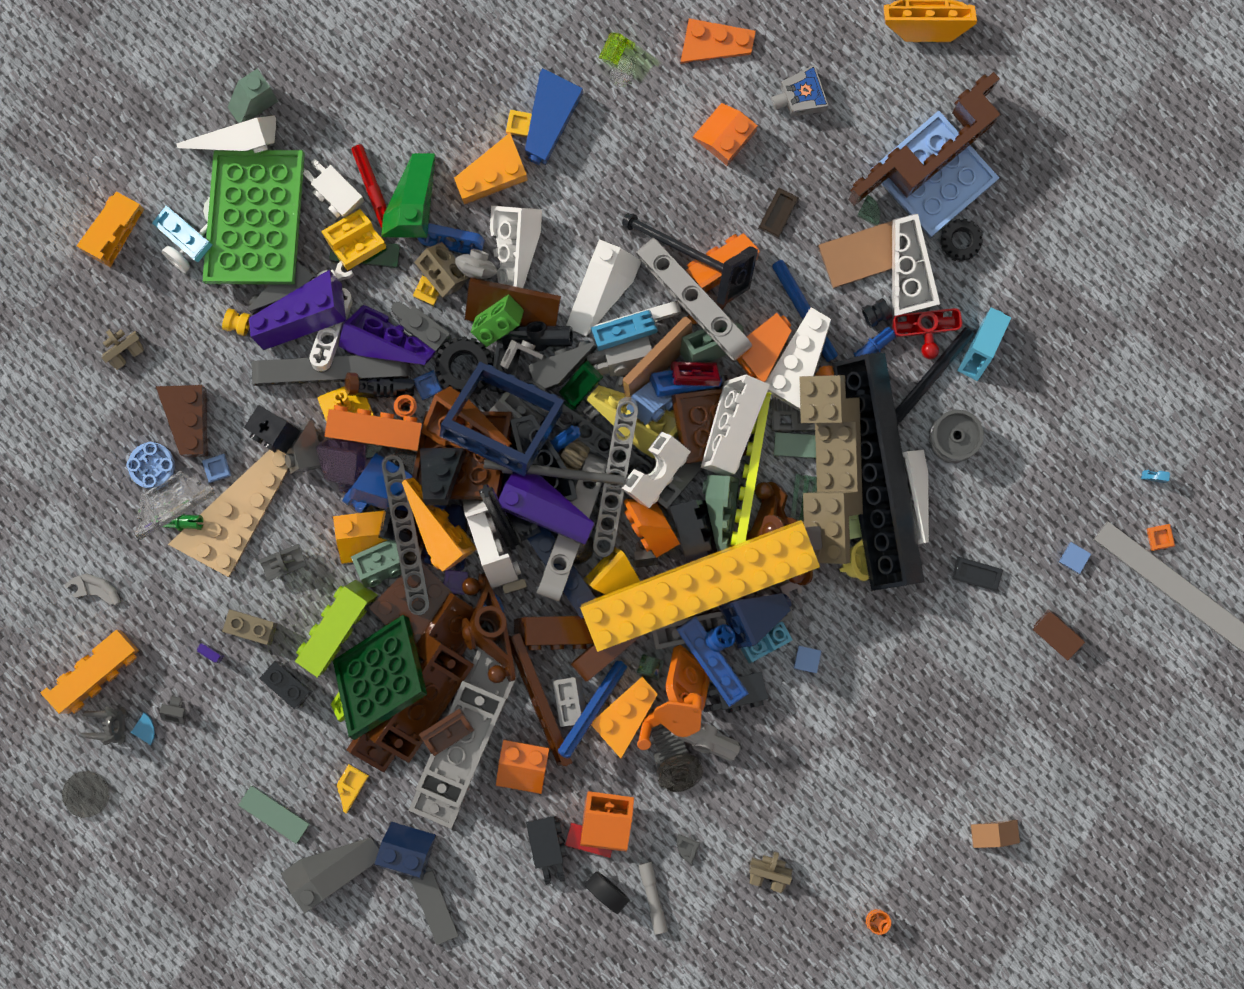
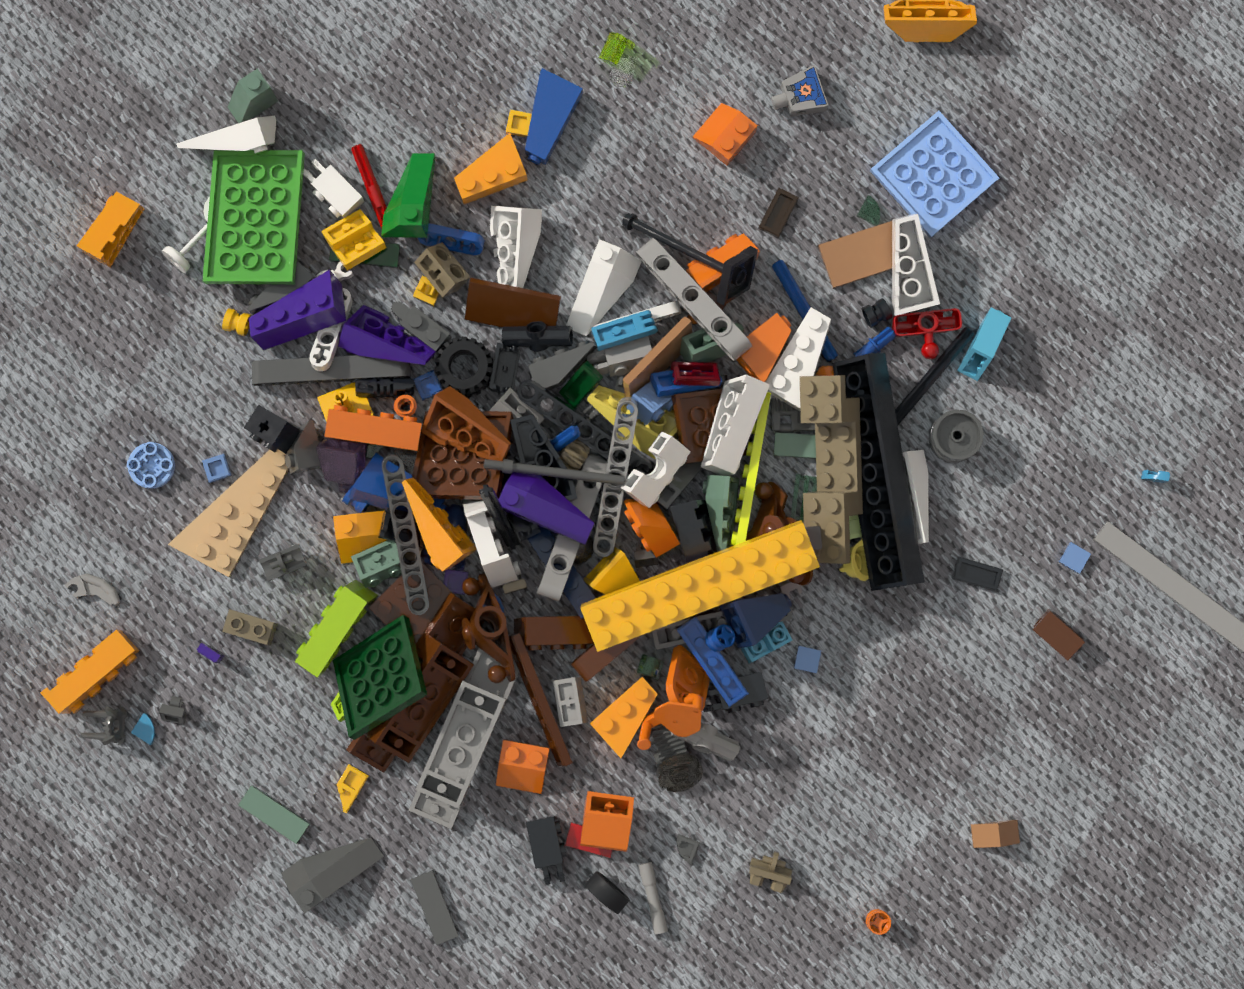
(92, 796): clear smoke tile -> none
(130, 342): dark tan hips -> none
(169, 501): clear wing -> none
(182, 234): tile -> none
(186, 522): green axle -> none
(187, 417): reddish brown wedge -> none
(286, 685): black brick -> none
(351, 384): reddish brown tile -> none
(405, 850): dark blue slope -> none
(439, 473): black wing -> none
(446, 732): reddish brown hinge -> none
(476, 265): light grey animal -> none
(488, 447): dark blue window -> none
(497, 320): bright green brick -> none
(524, 346): light grey bracket -> none
(592, 709): blue axle -> none
(714, 40): orange wing -> none
(907, 171): reddish brown bracket -> none
(974, 234): black tyre -> none
(1160, 537): orange tile -> none

